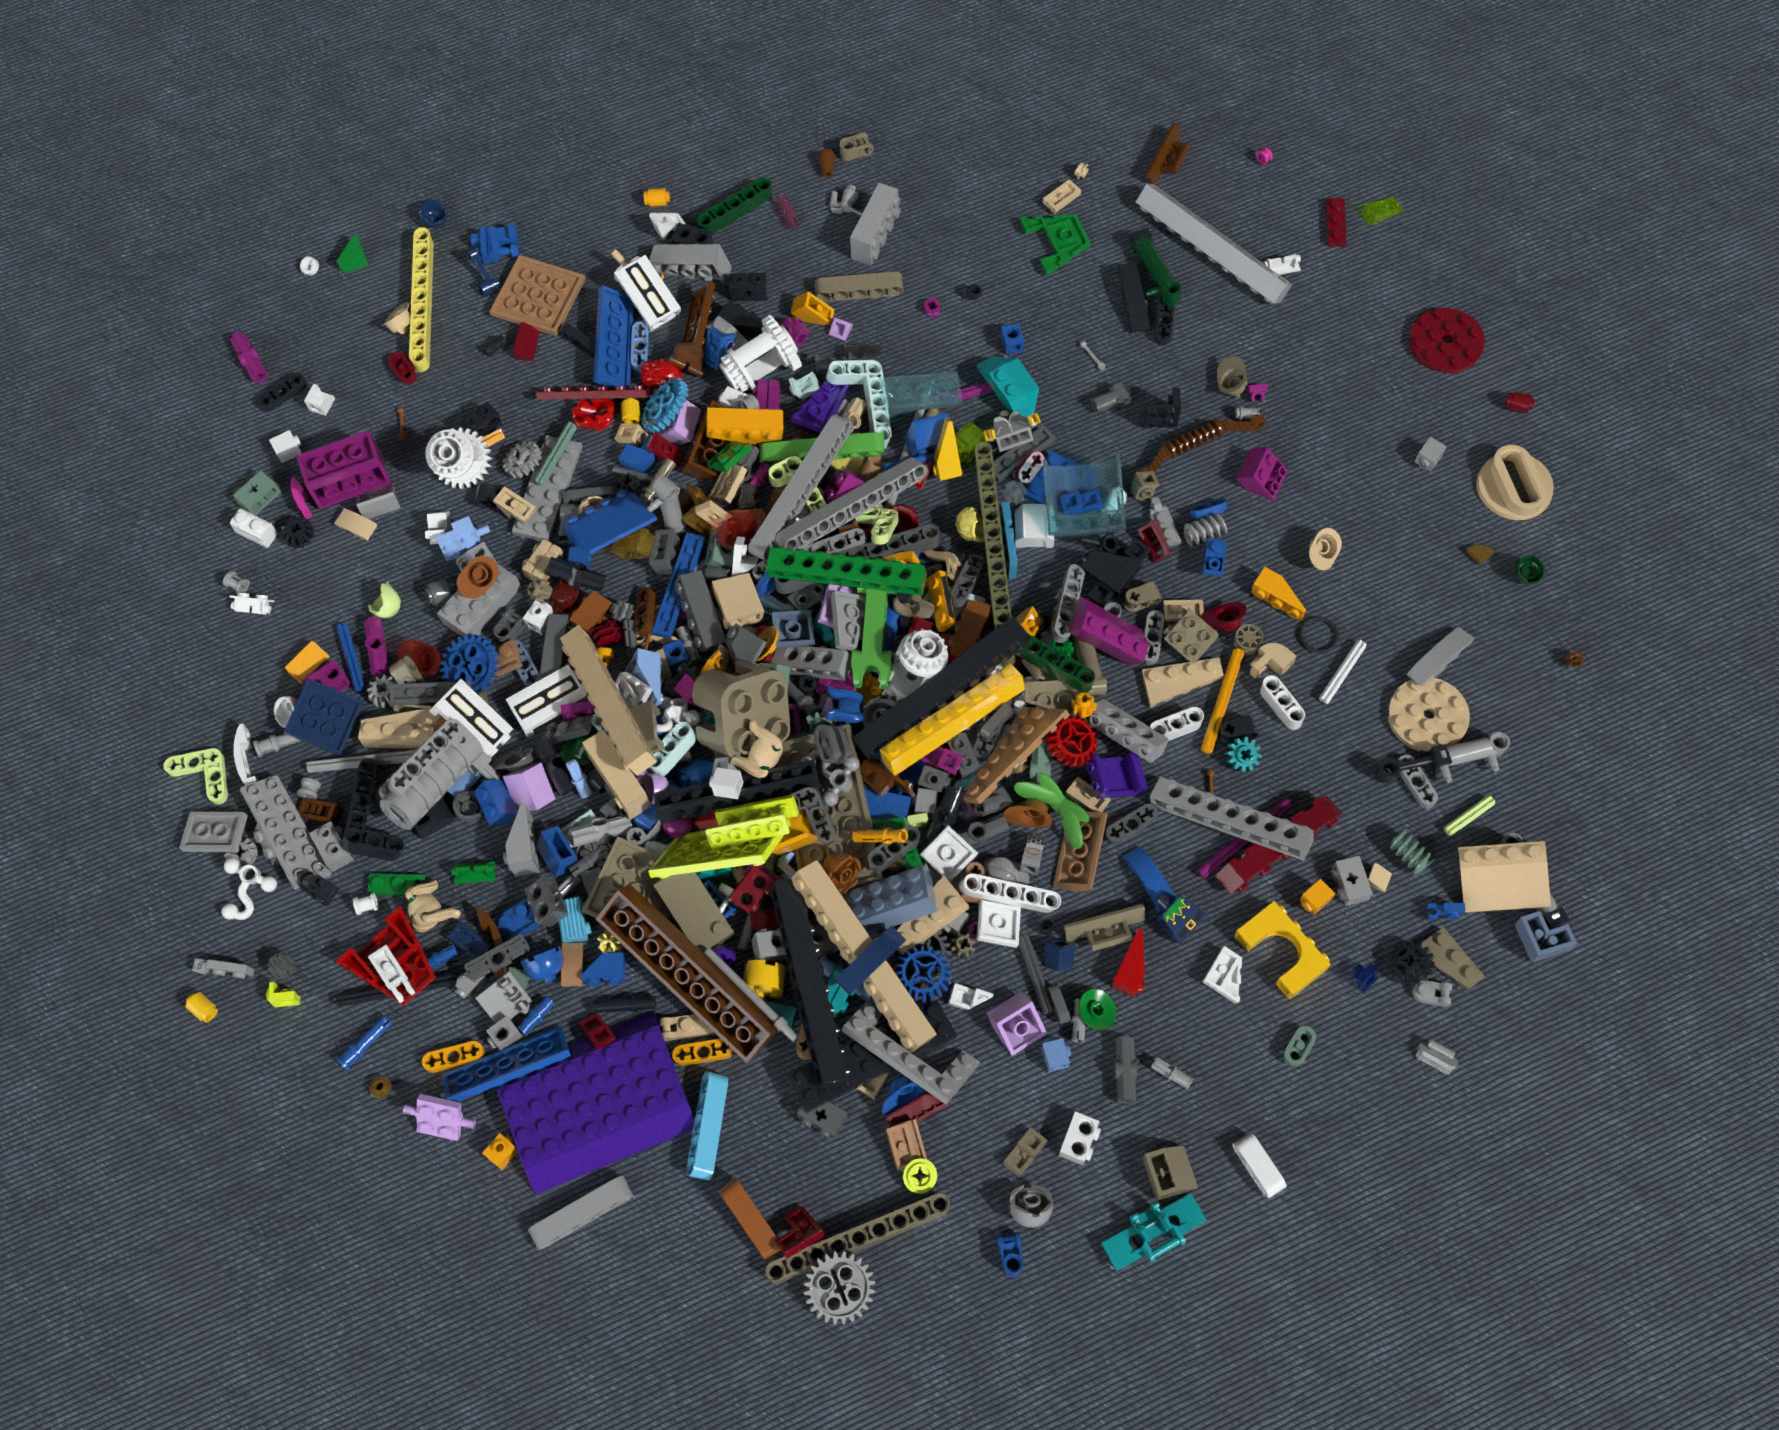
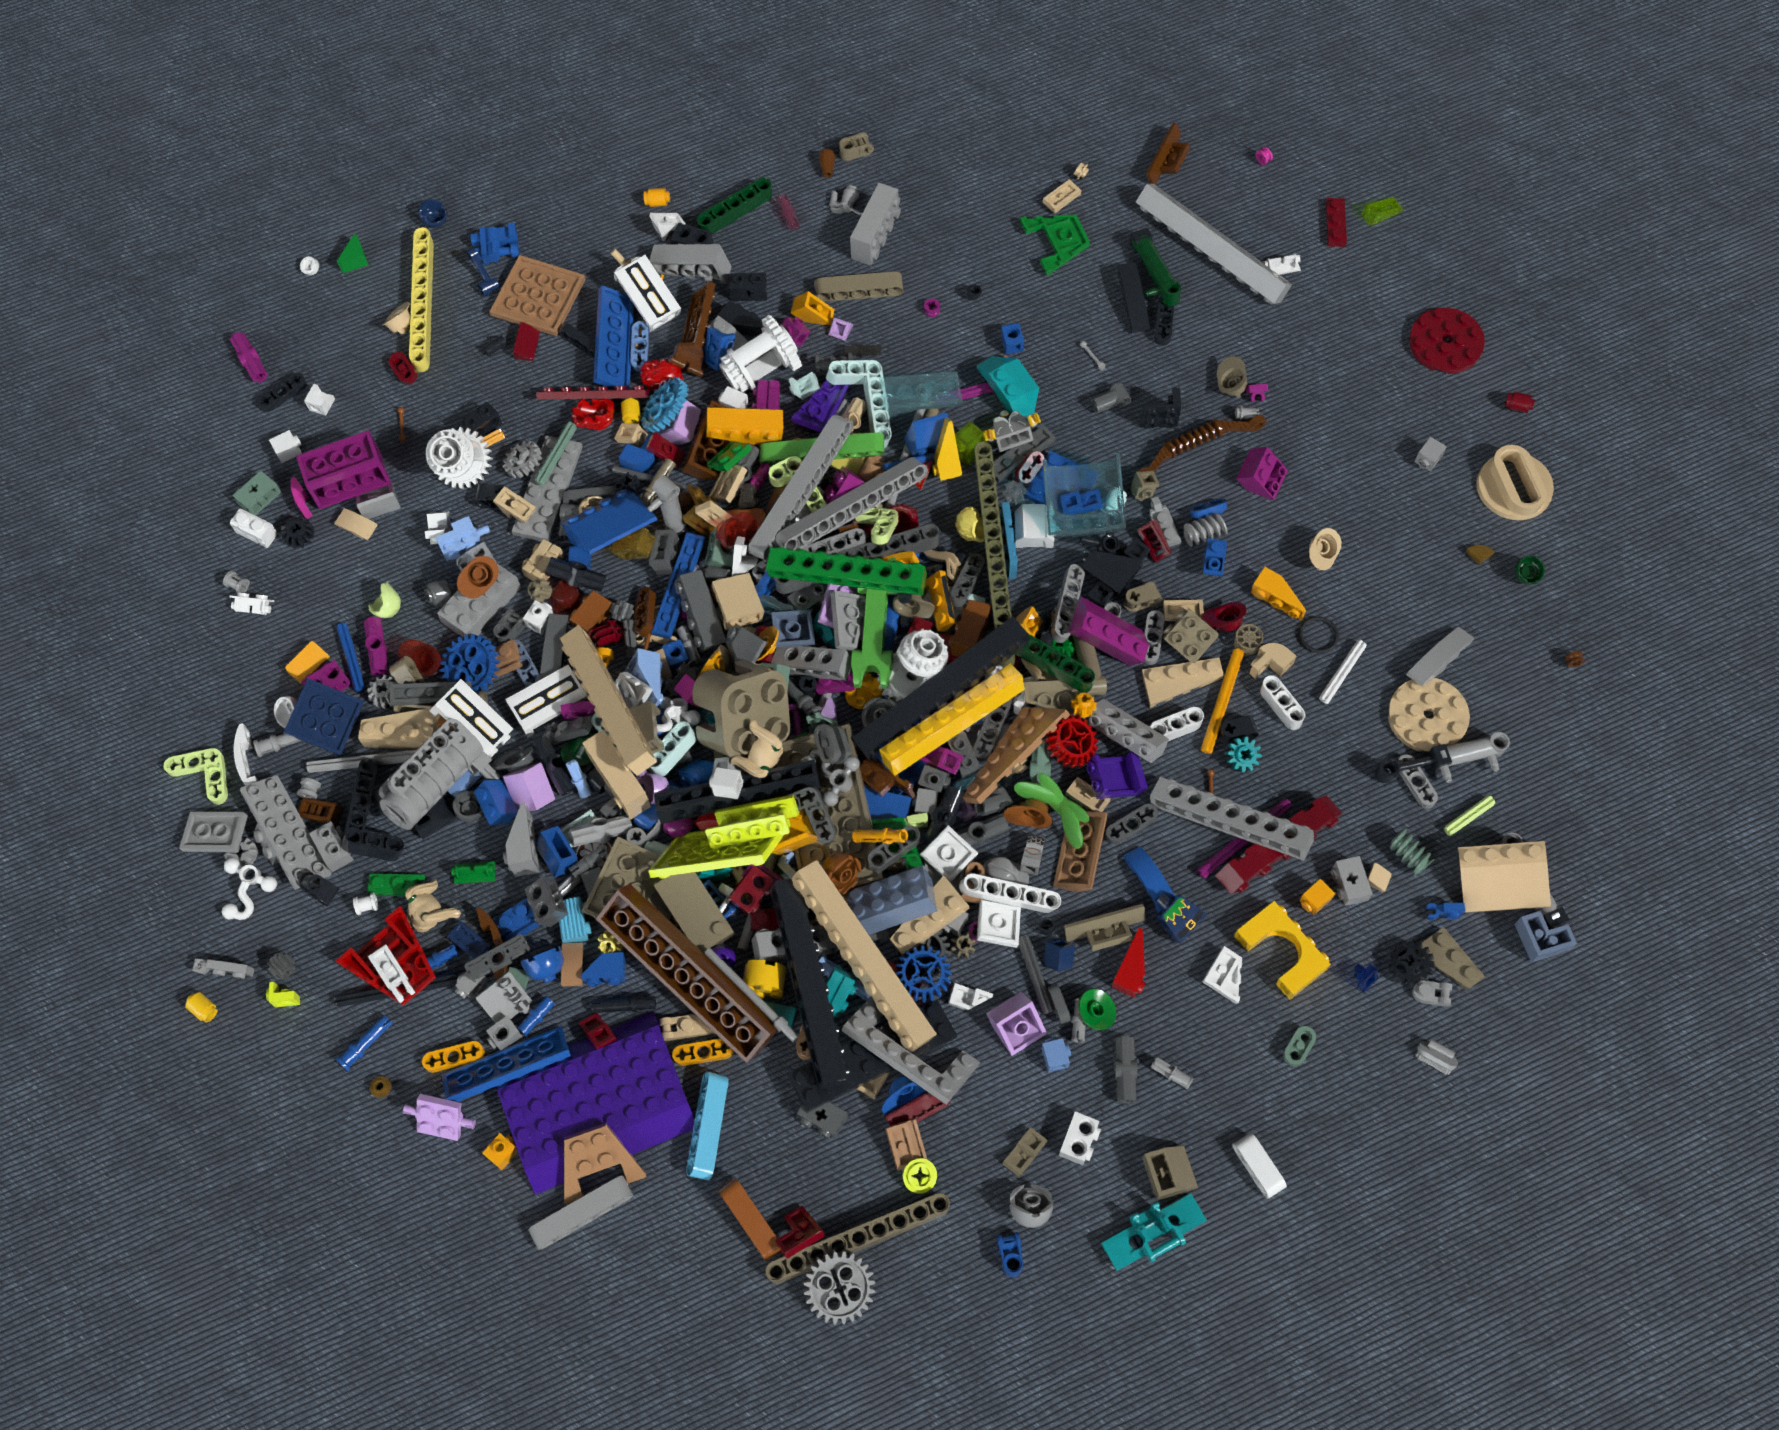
(592, 1152): none -> medium nougat wing
(748, 402): light grey wheel -> none
(848, 709): blue hair -> none
(870, 960): dark blue slope -> none
(996, 722): dark grey piece -> none

